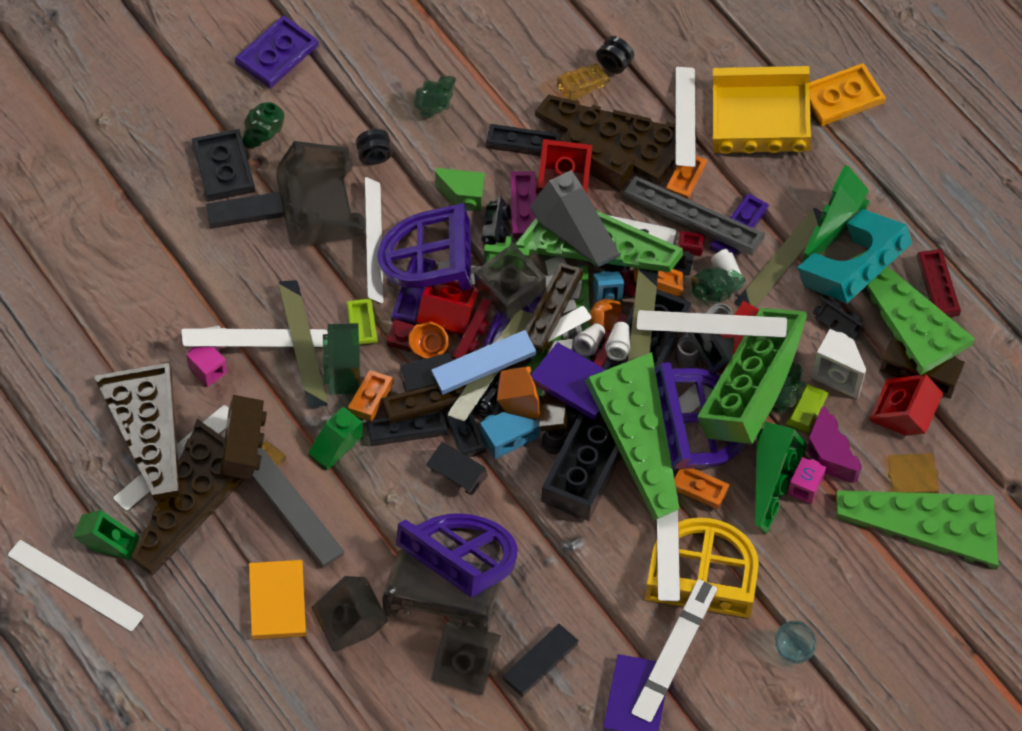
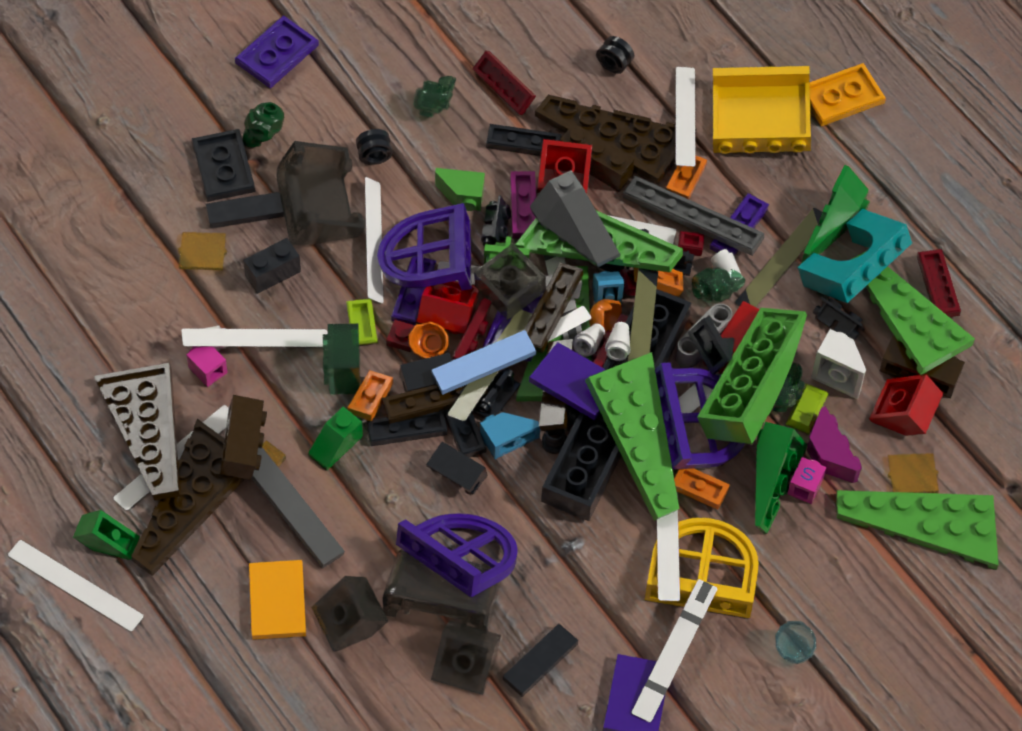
(202, 251): none -> clear yellow piece
(272, 265): none -> black brick
(303, 343): olive sticker -> none
(504, 82): none -> dark red plate
(518, 393): orange slope -> none
(565, 81): clear yellow slope -> none
(711, 323): white sticker -> none

